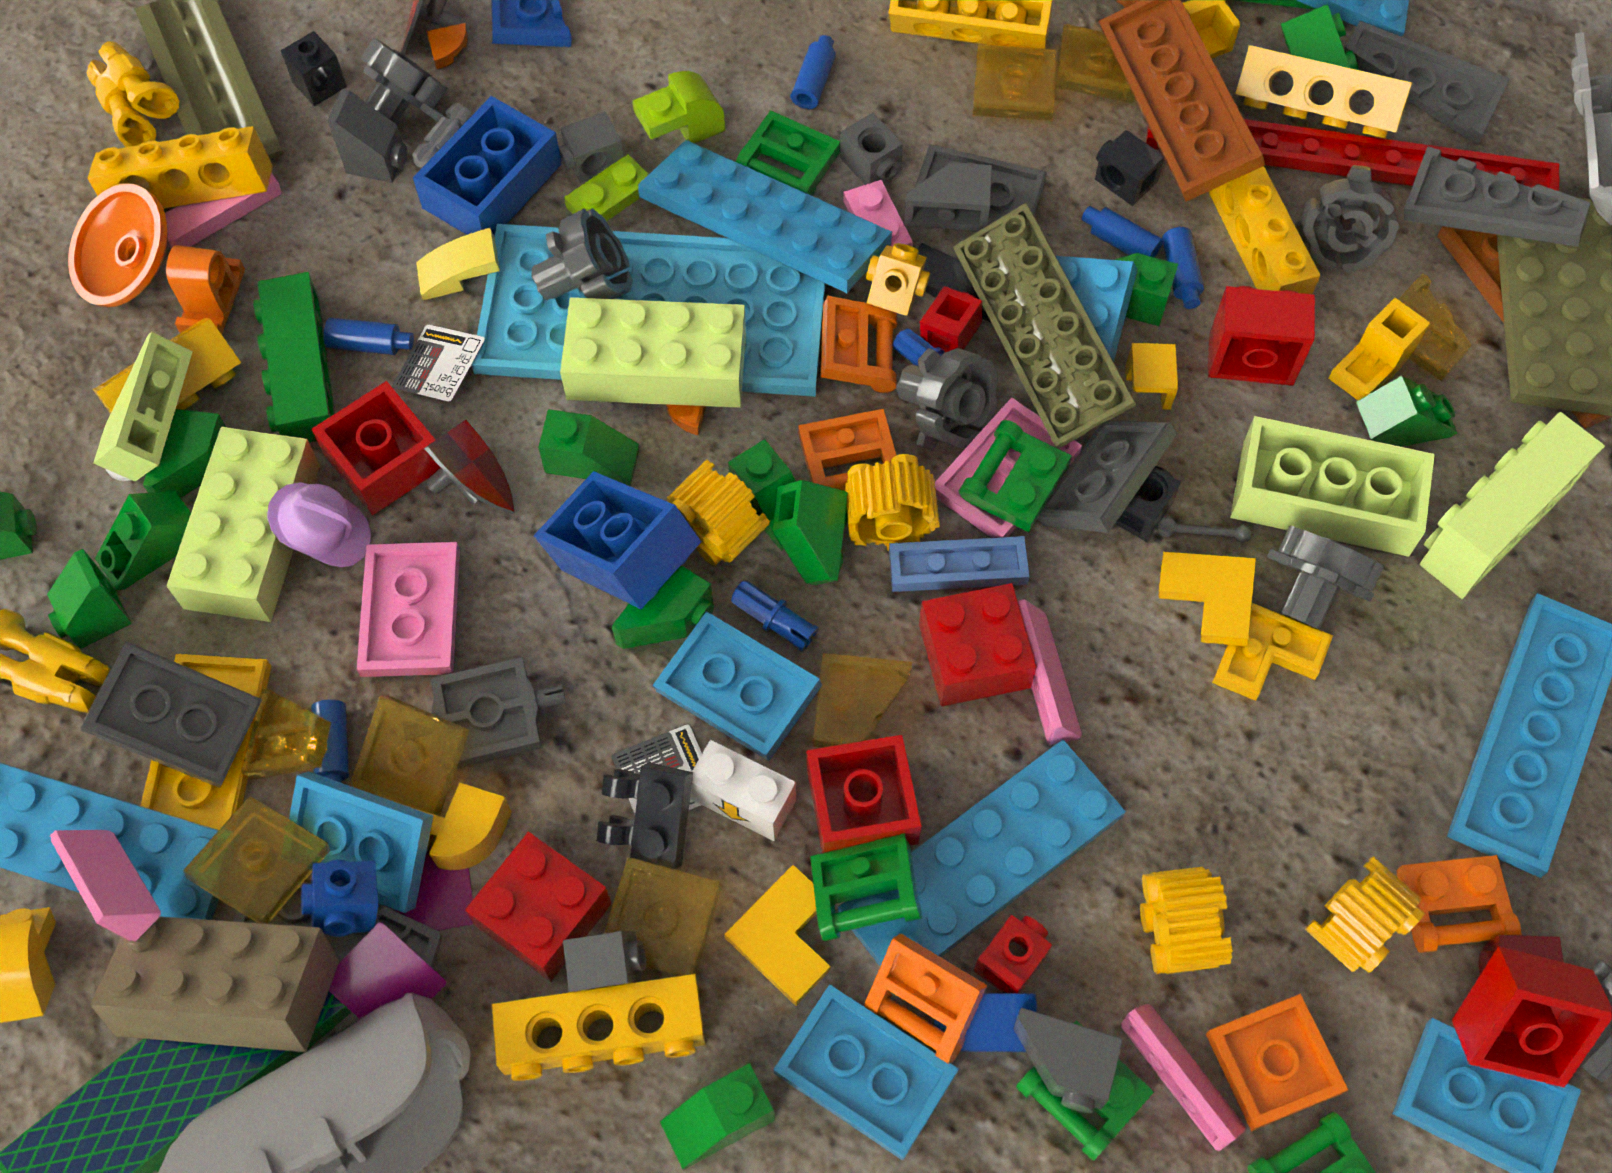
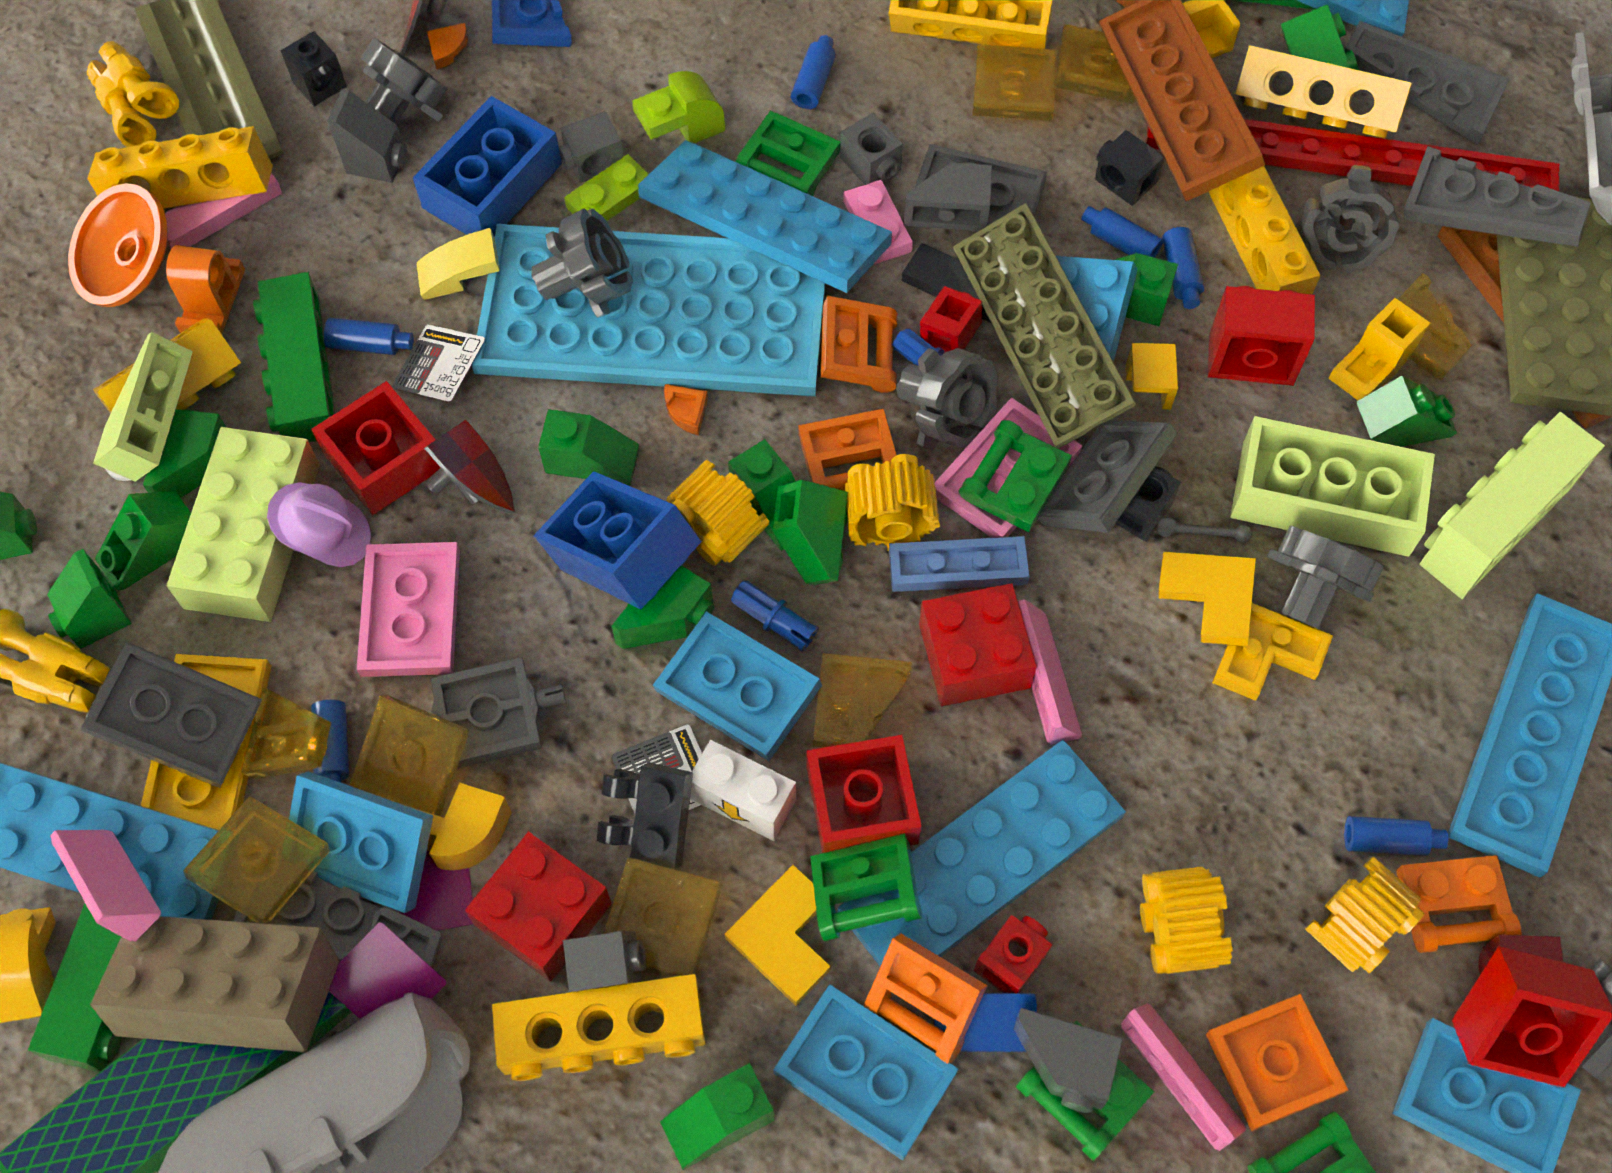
(68, 1025): none -> green brick
(341, 897): blue brick -> none
(441, 133): light grey axle -> none
(654, 352): yellowish green brick -> none
(897, 278): yellow brick -> none
(1392, 836): none -> blue cylinder

